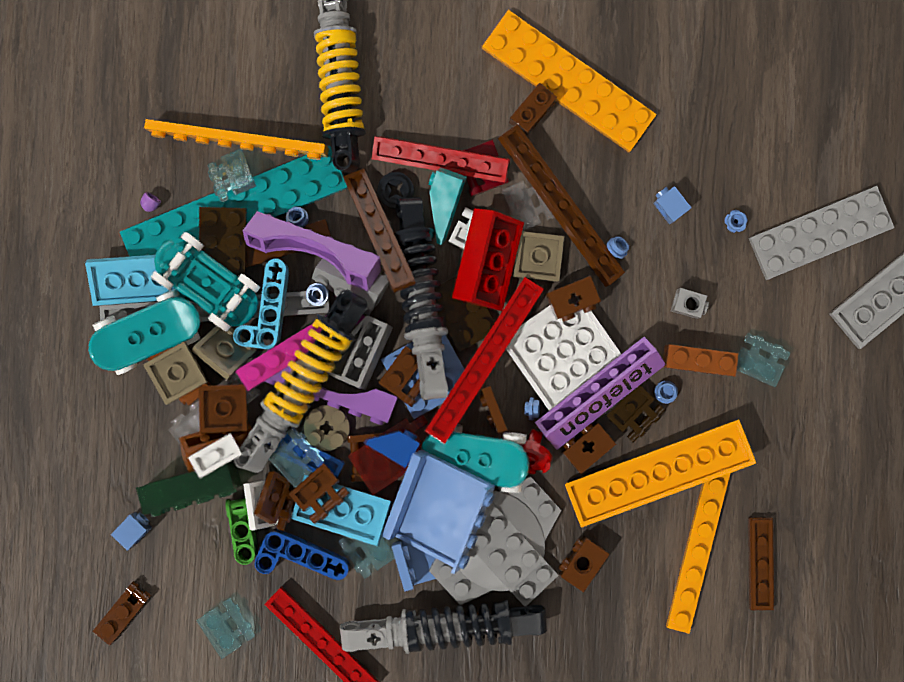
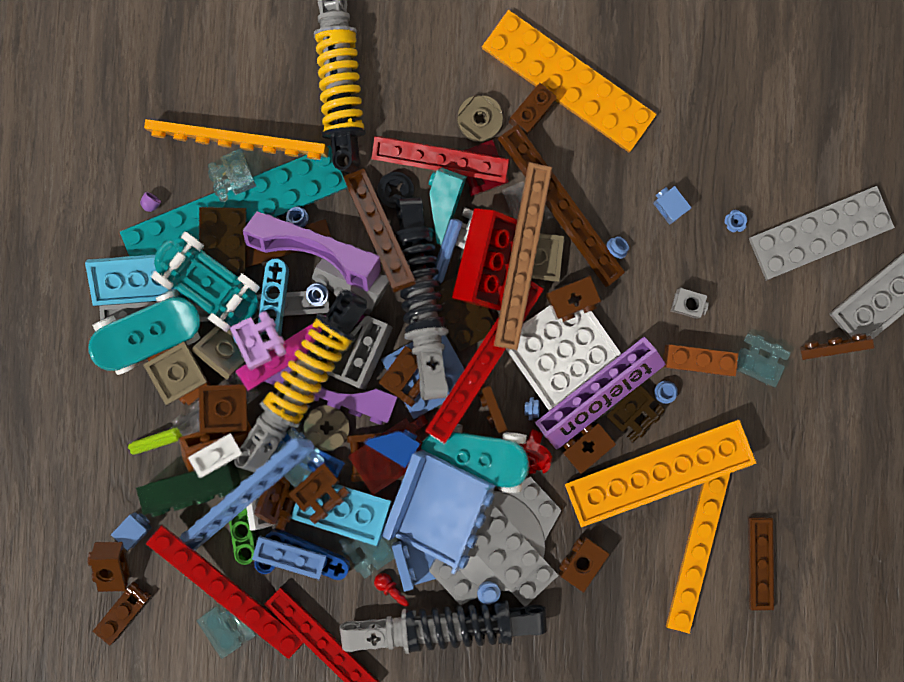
(109, 566): none -> reddish brown brick
(154, 441): none -> lime axle
(224, 591): none -> red plate
(247, 492): none -> medium blue plate
(251, 344): none -> lavender plate
(289, 557): none -> medium blue plate
(384, 583): none -> red bar
(447, 248): none -> medium blue axle
(479, 105): none -> dark tan plate
(488, 592): none -> medium blue plate
(522, 256): none -> medium nougat tile
(836, 346): none -> reddish brown plate

